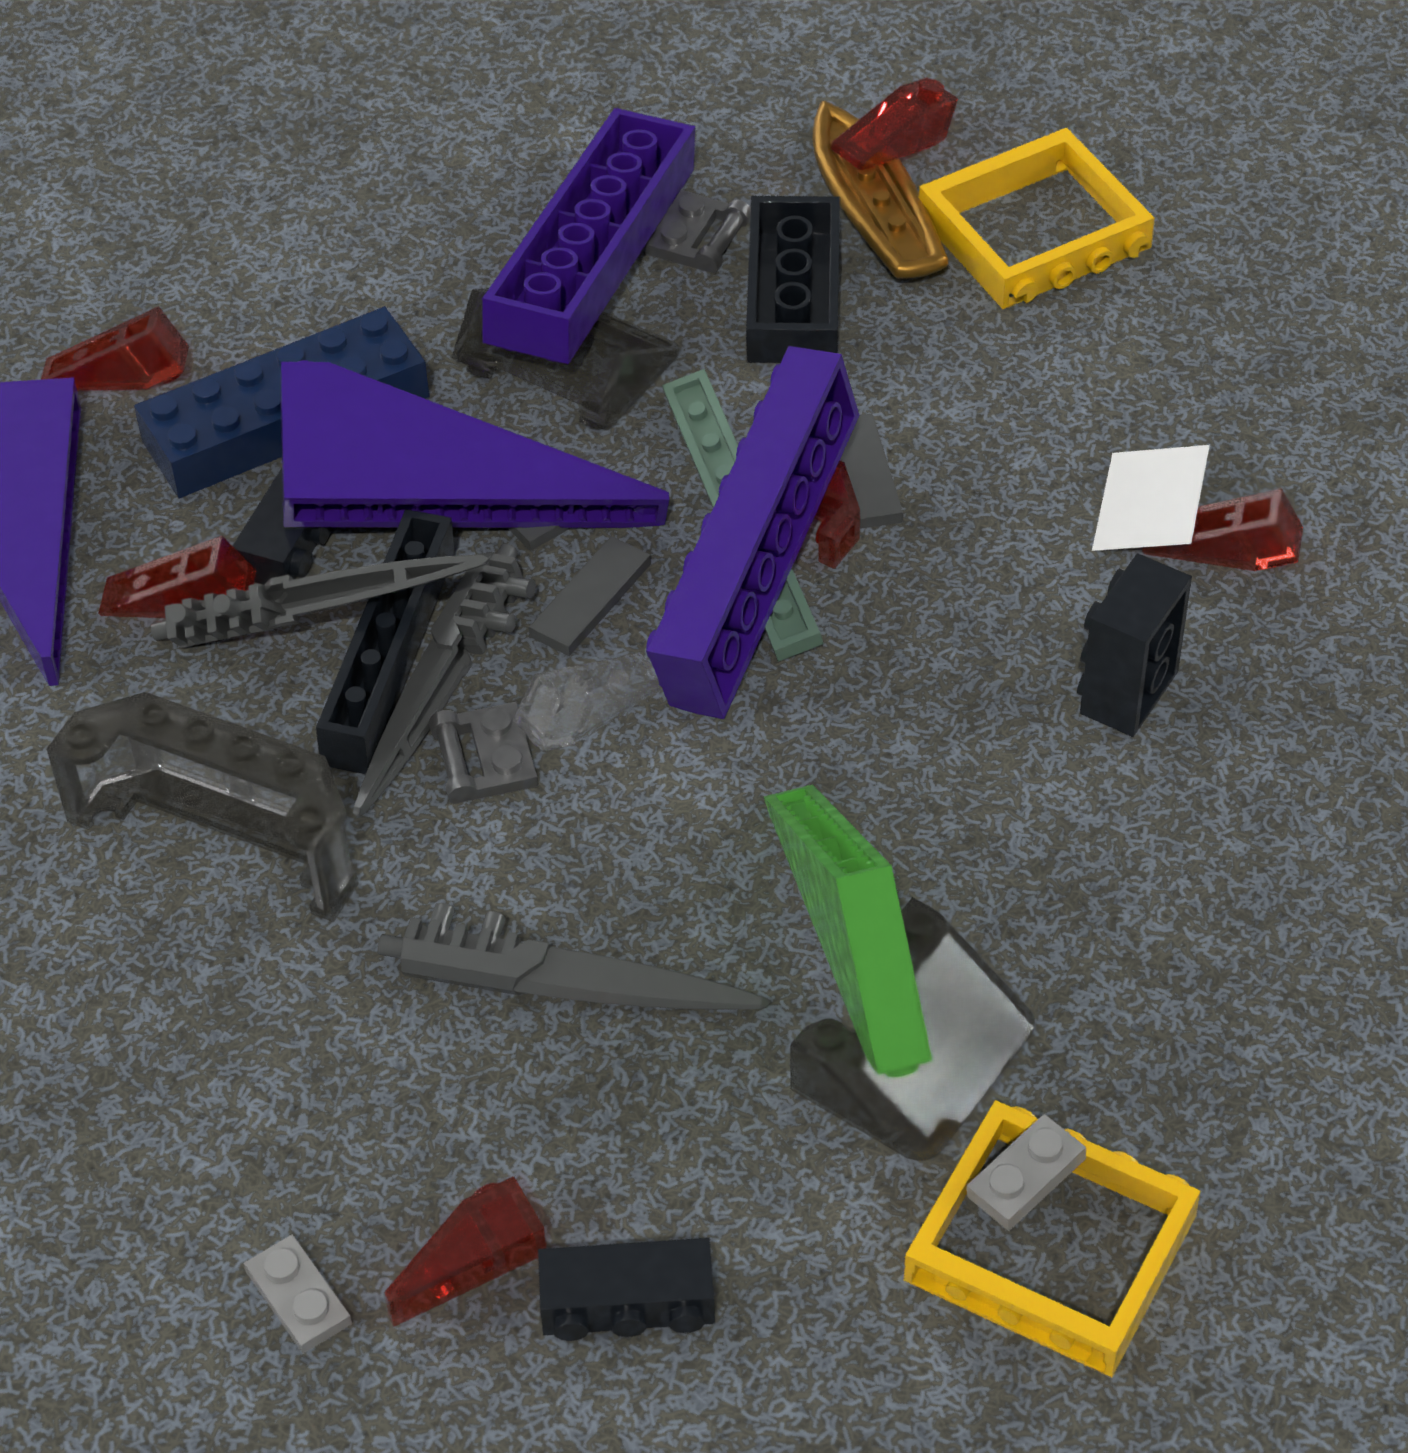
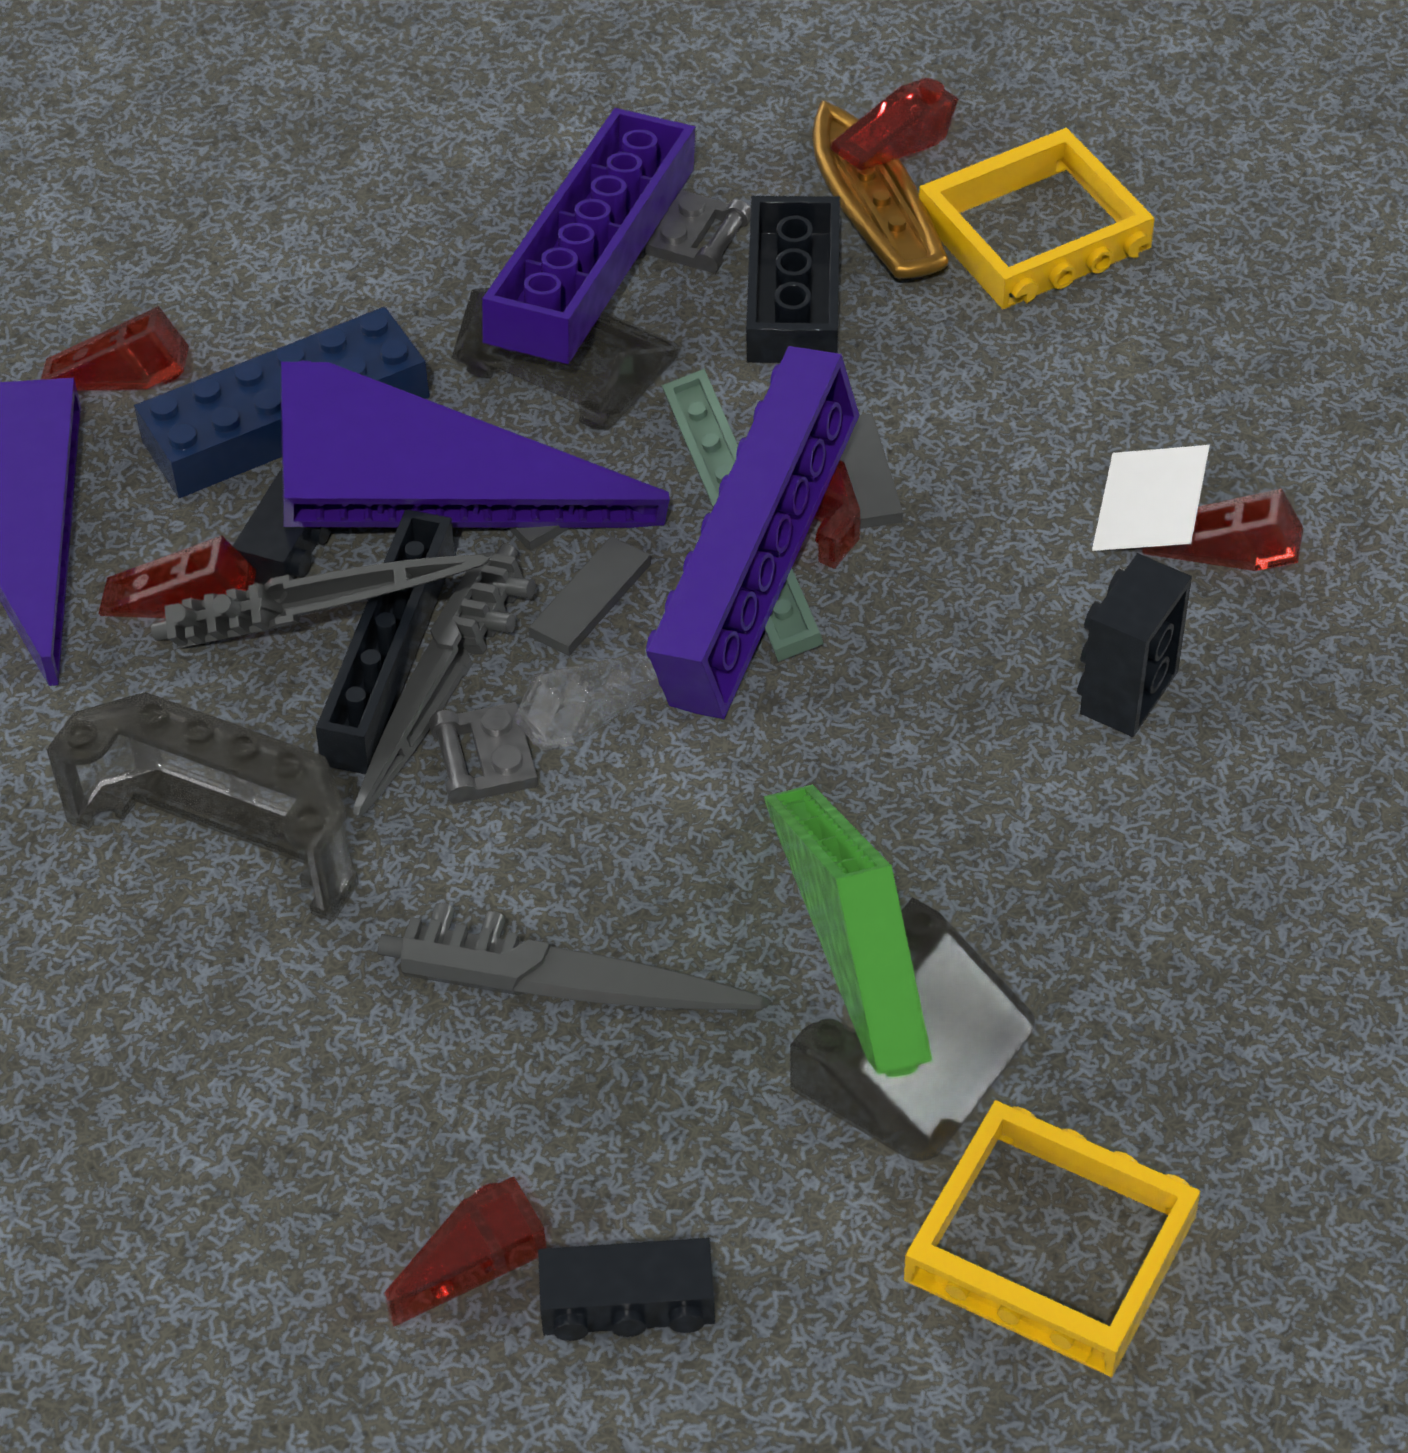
(297, 1293): light grey plate -> none
(1026, 1172): light grey plate -> none

